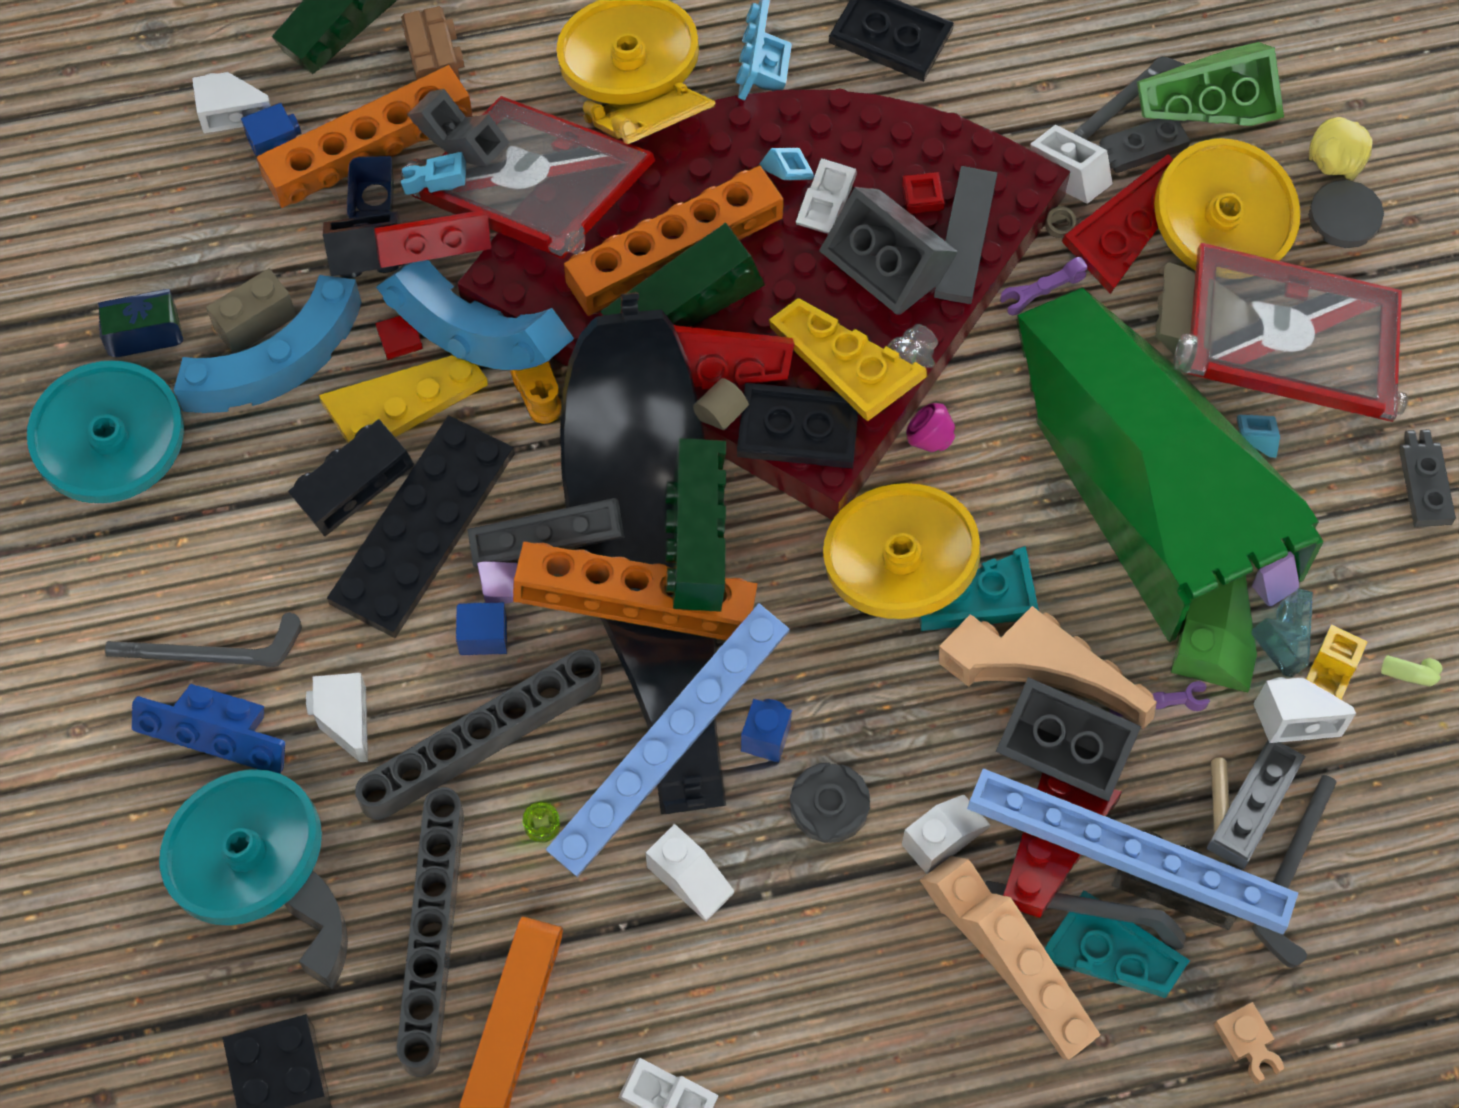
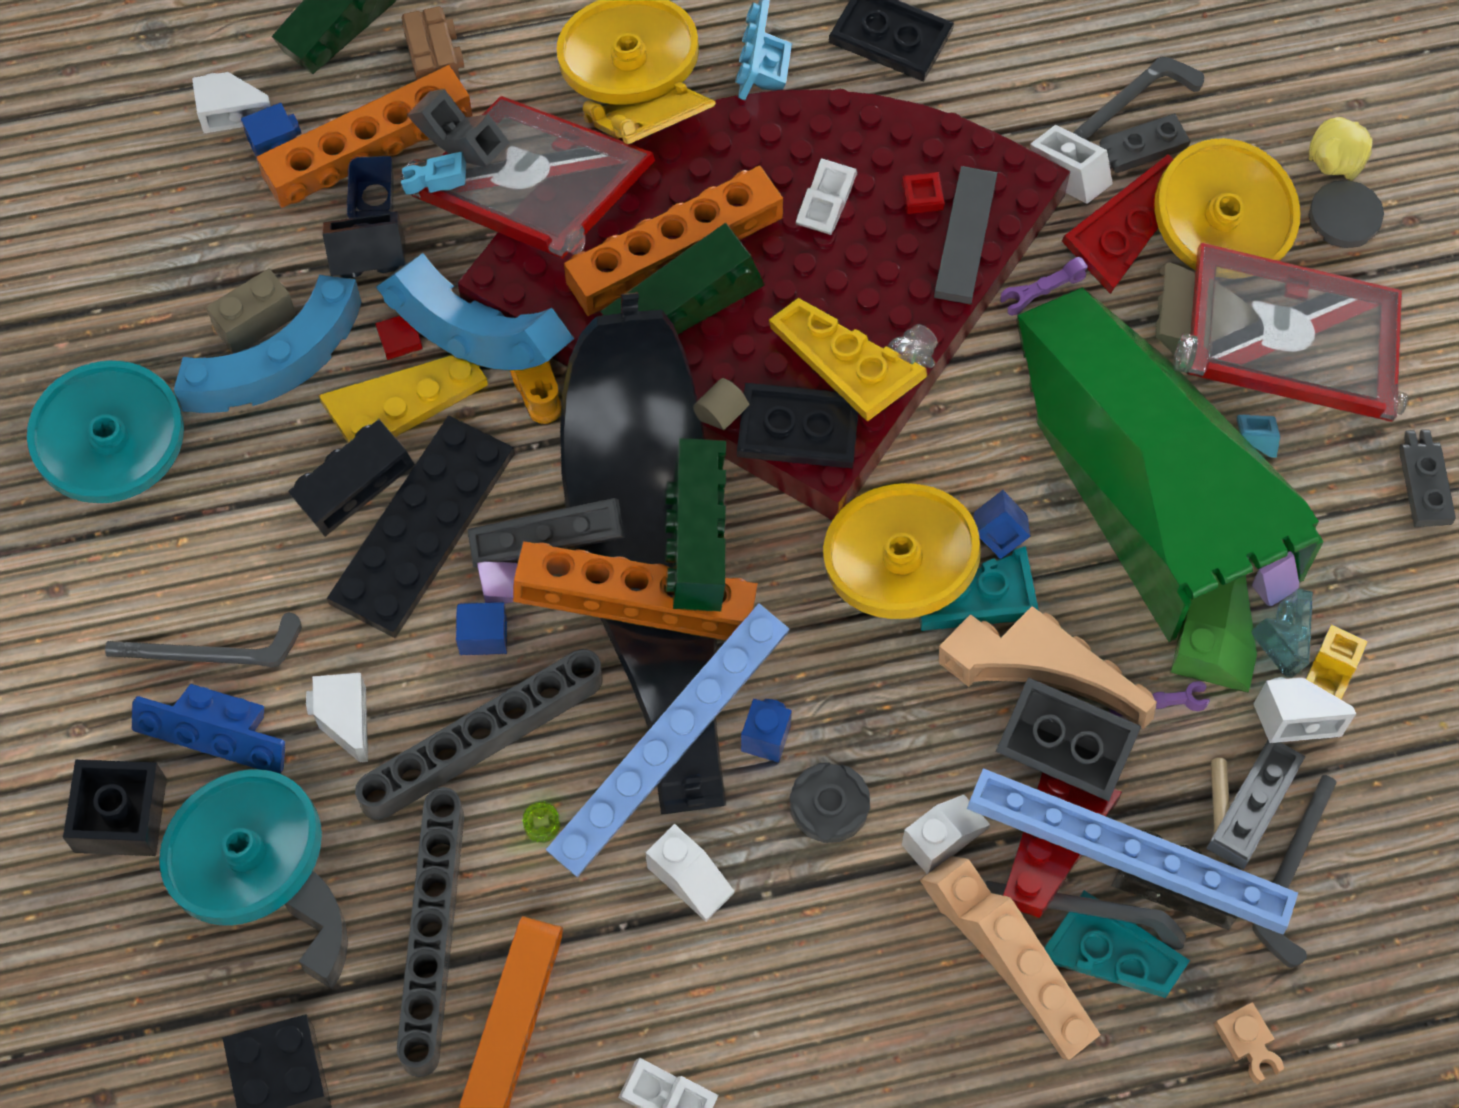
(115, 807): none -> black brick
(139, 323): dark blue piece -> none
(432, 238): red plate -> none
(734, 356): red wing -> none
(787, 164): medium azure slope -> none
(887, 249): dark grey slope -> none
(931, 428): dark pink cone -> none
(1002, 524): none -> blue panel
(1057, 216): dark tan hinge -> none
(1222, 88): bright green wedge -> none
(1425, 674): yellowish green arm -> none

